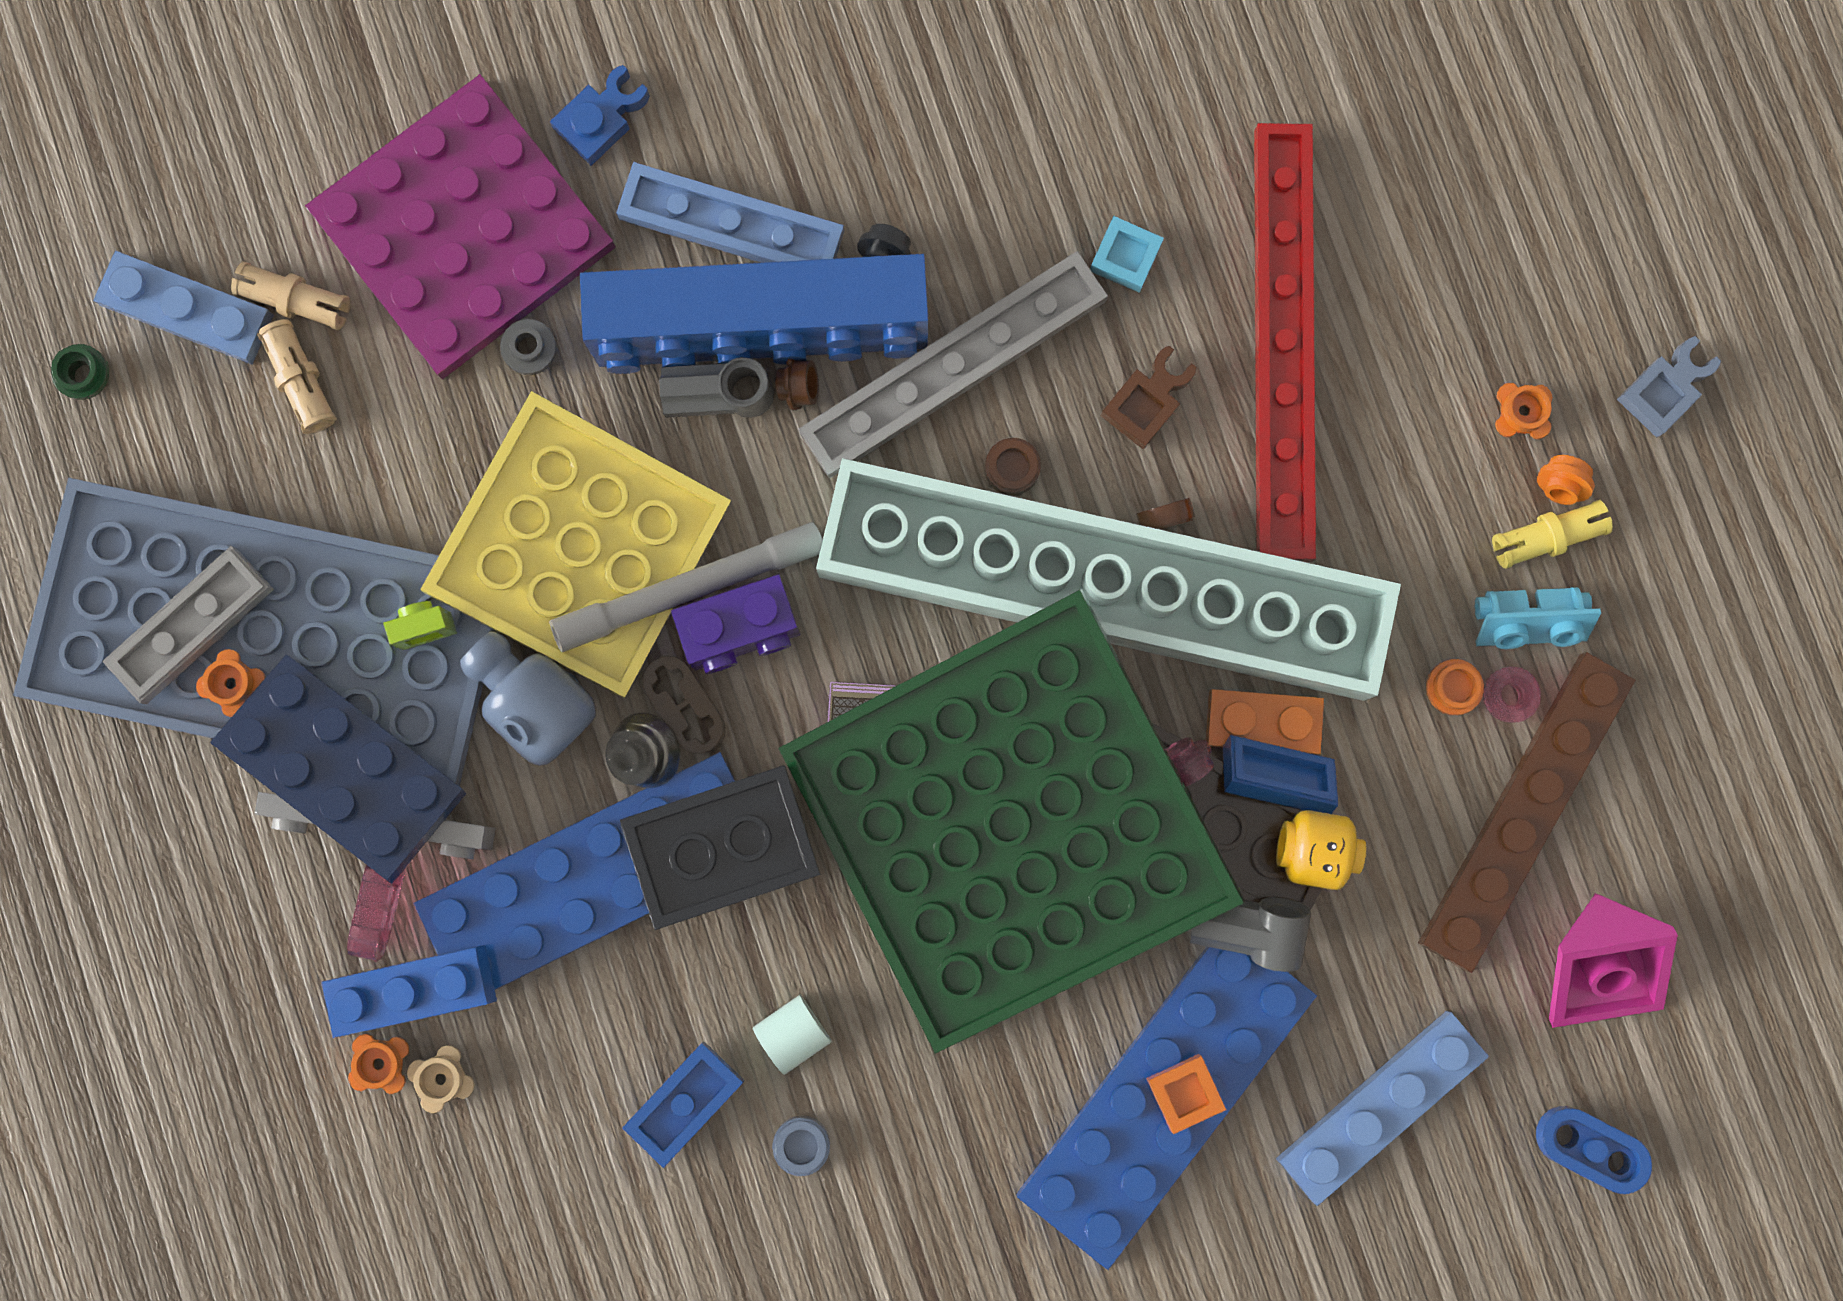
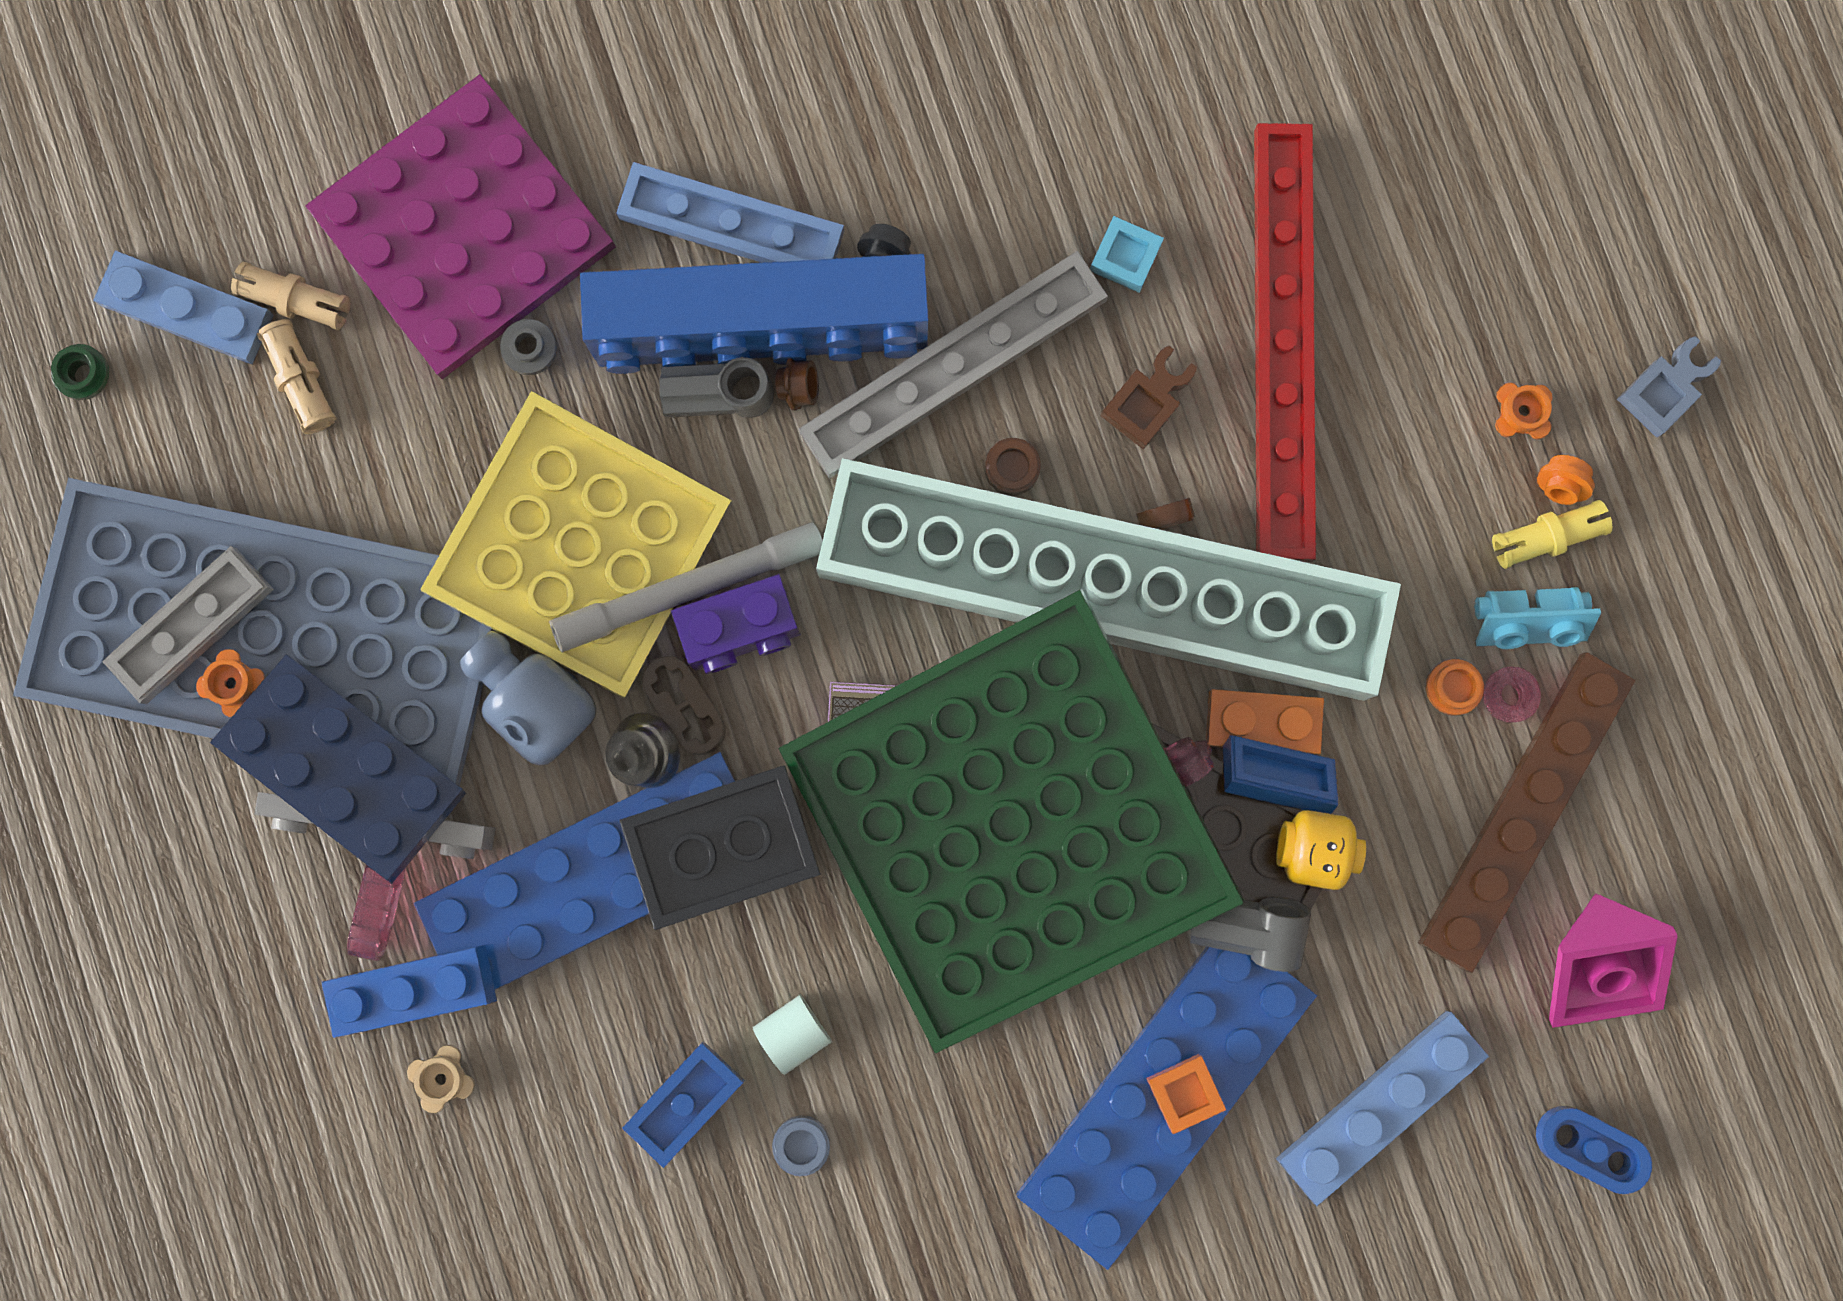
(363, 1072): orange plate -> none
(419, 625): lime plate -> none
(595, 121): blue plate -> none

